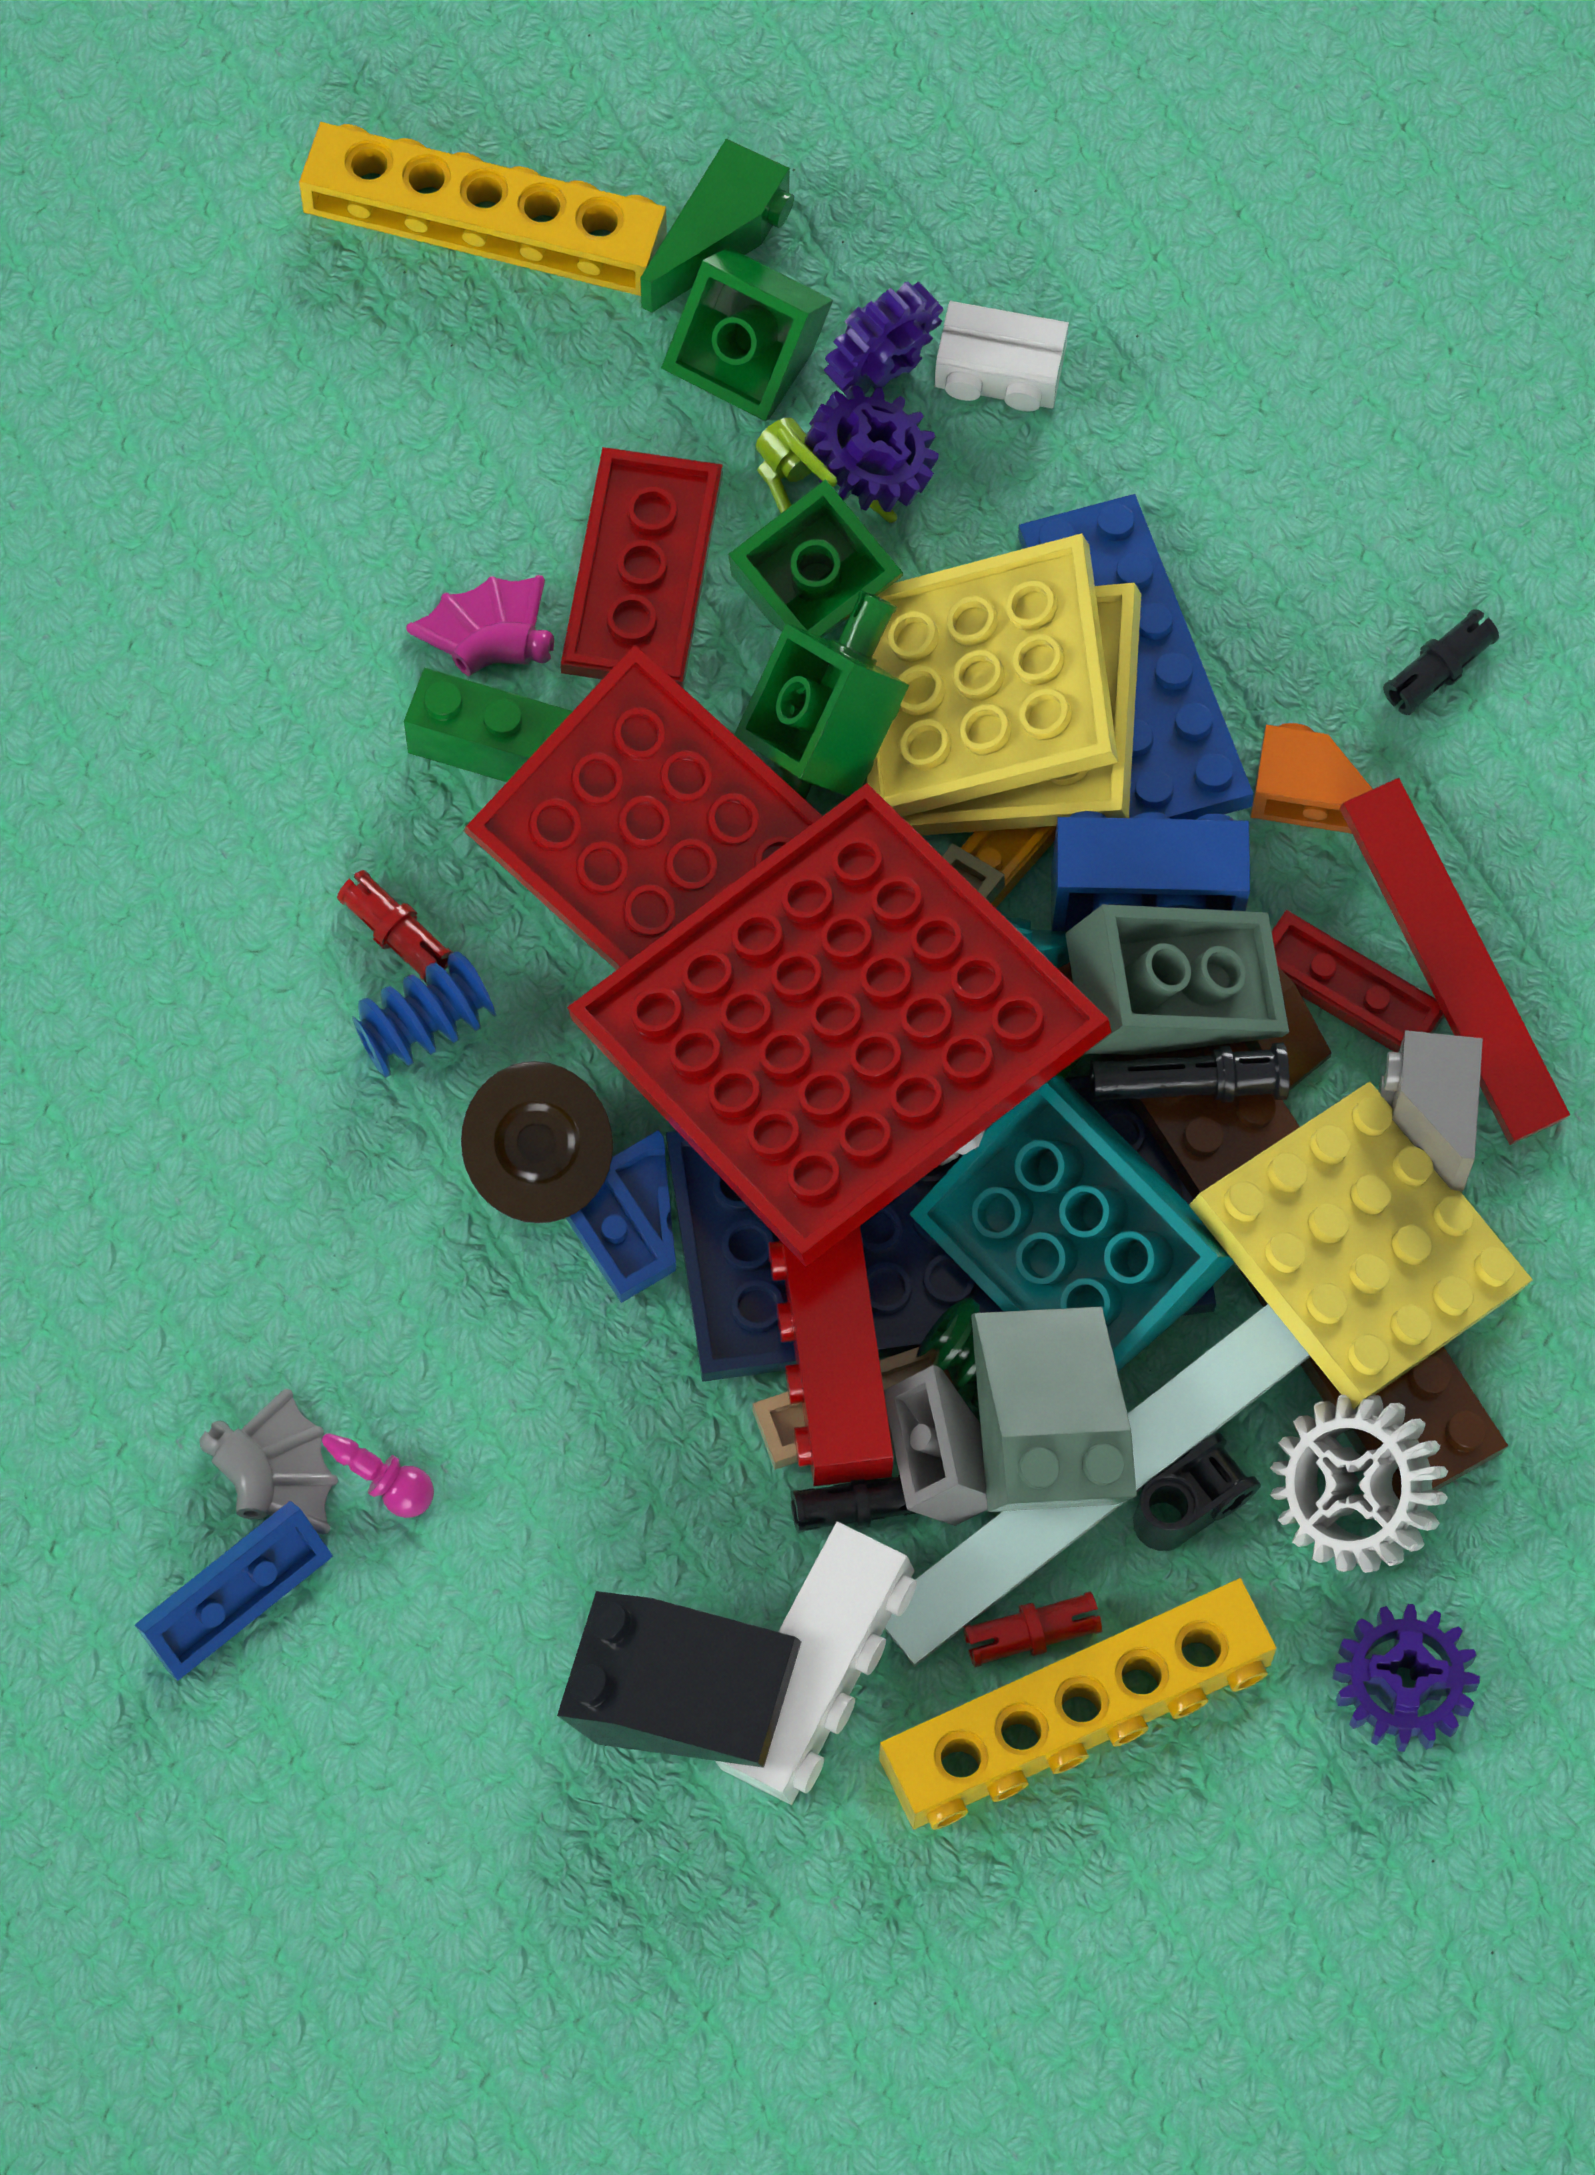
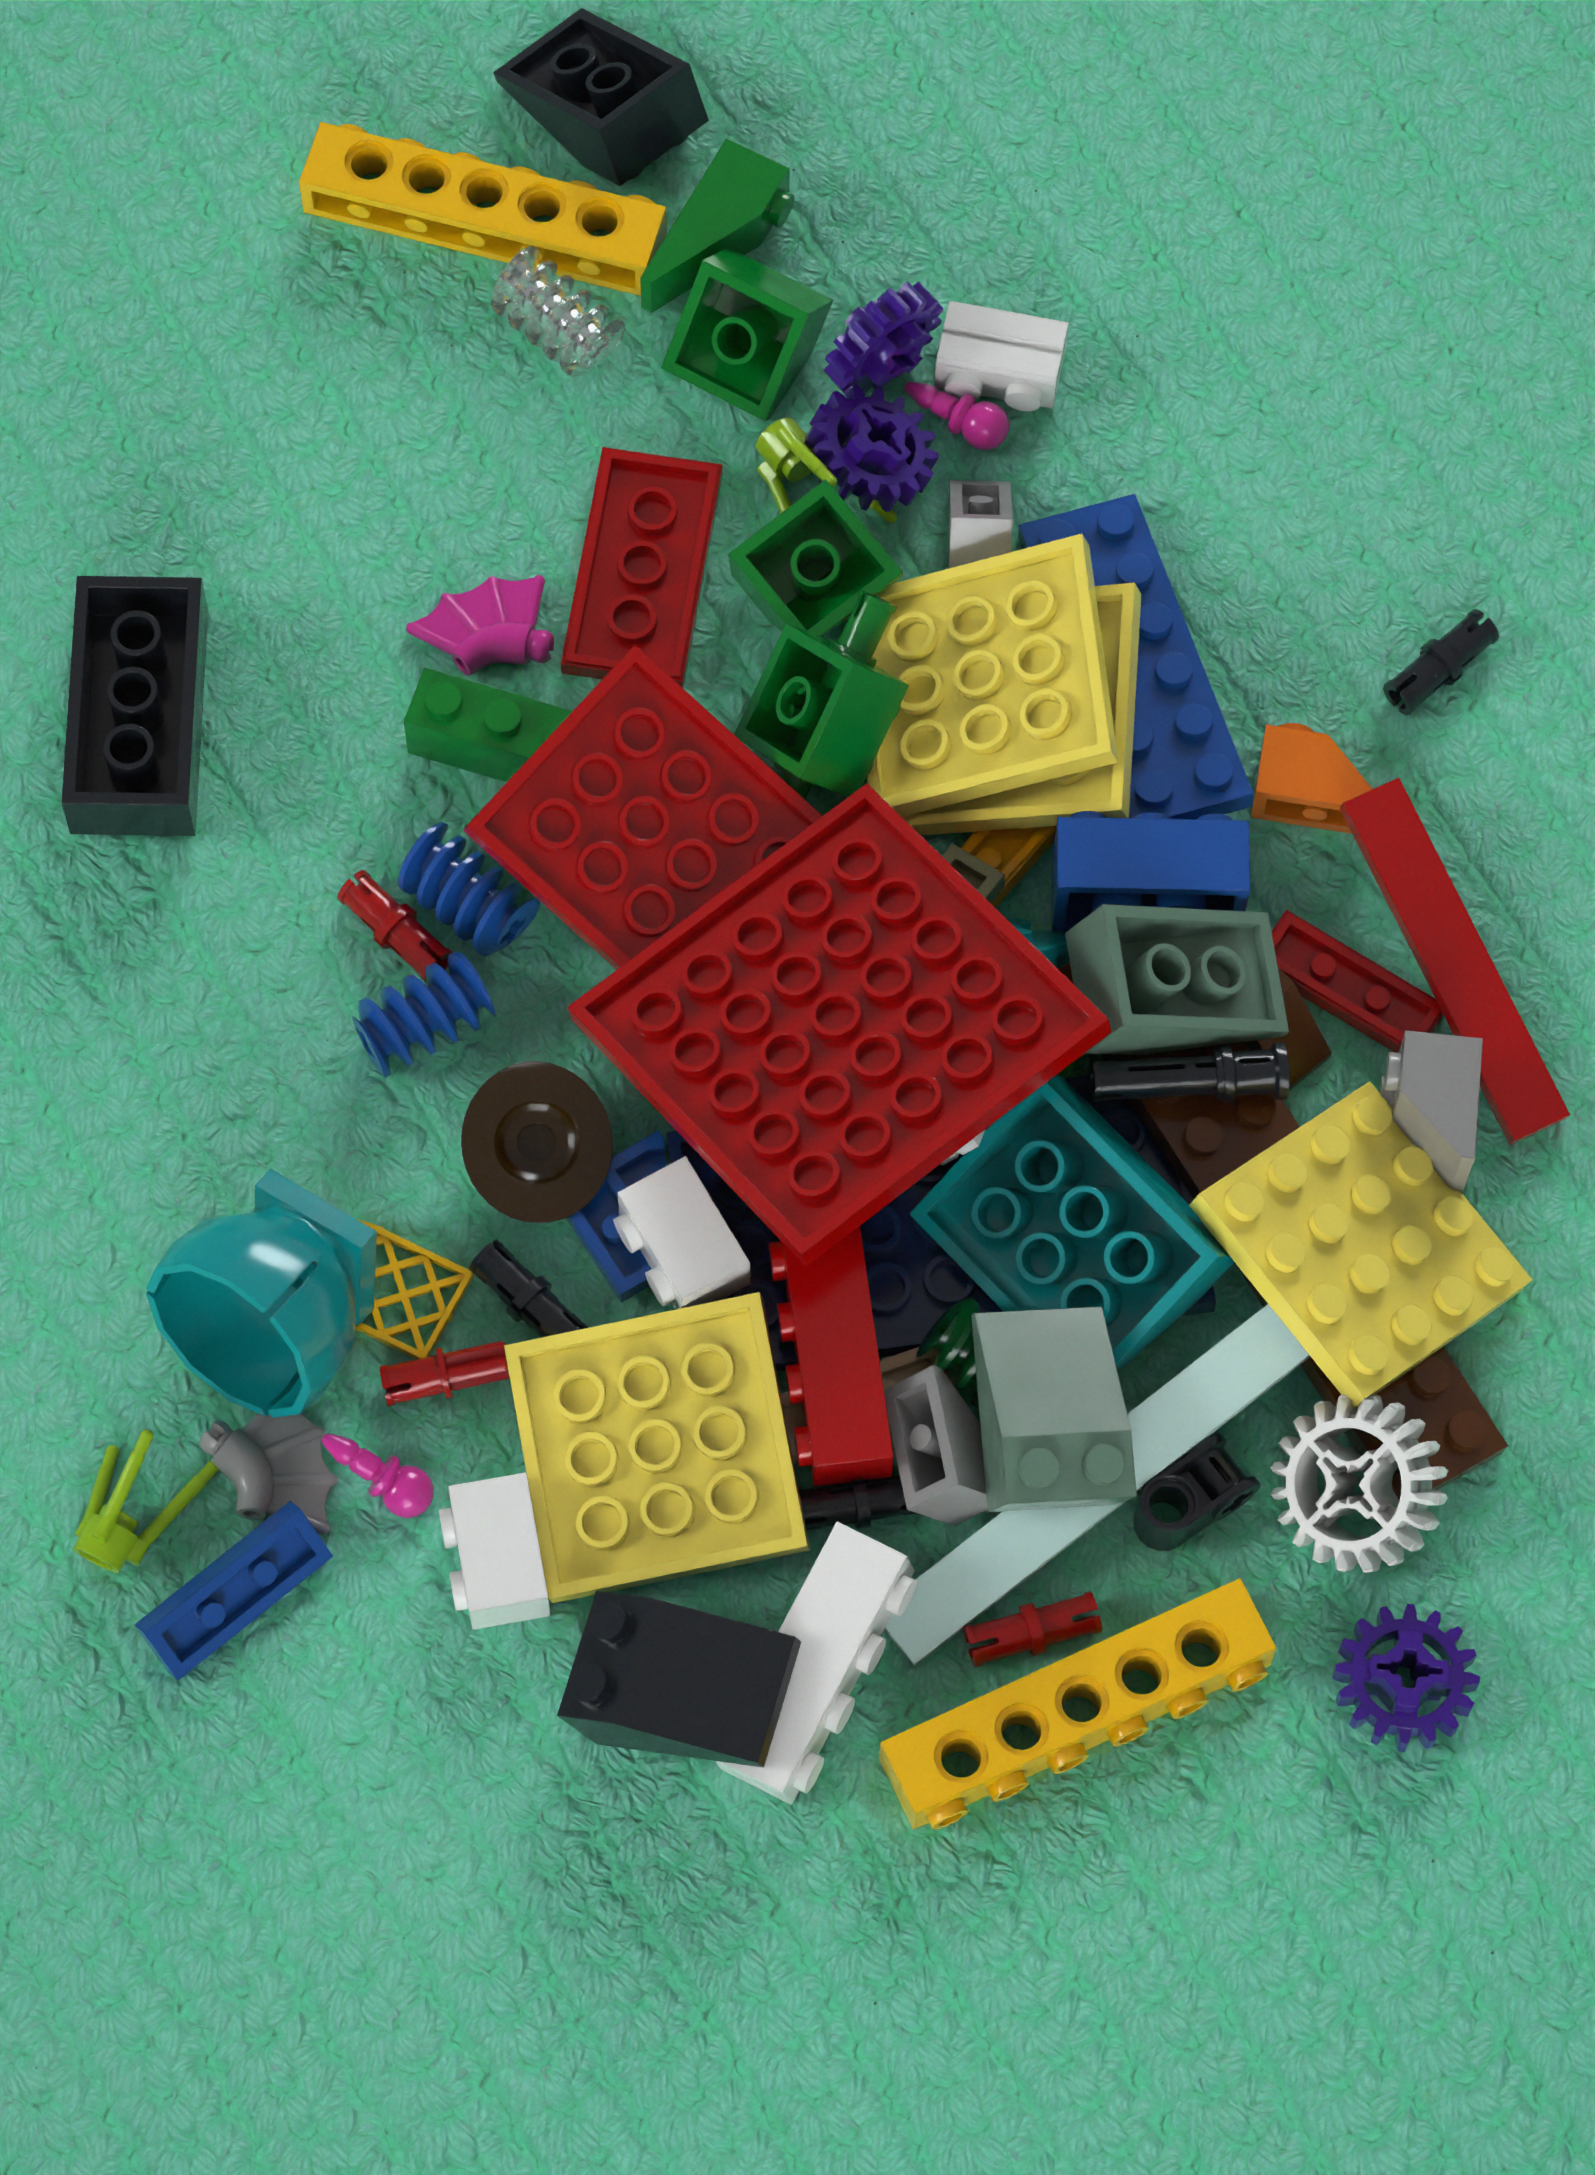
(107, 1532): none -> lime plant
(135, 706): none -> black brick
(267, 1297): none -> teal plate
(444, 1315): none -> yellow window
(444, 1373): none -> red axle
(464, 895): none -> blue piece
(497, 1551): none -> white brick
(522, 1292): none -> black pin
(552, 317): none -> clear piece
(605, 95): none -> black slope
(656, 1448): none -> light yellow plate
(681, 1237): none -> white brick
(978, 521): none -> light grey slope
(981, 423): none -> dark pink bar

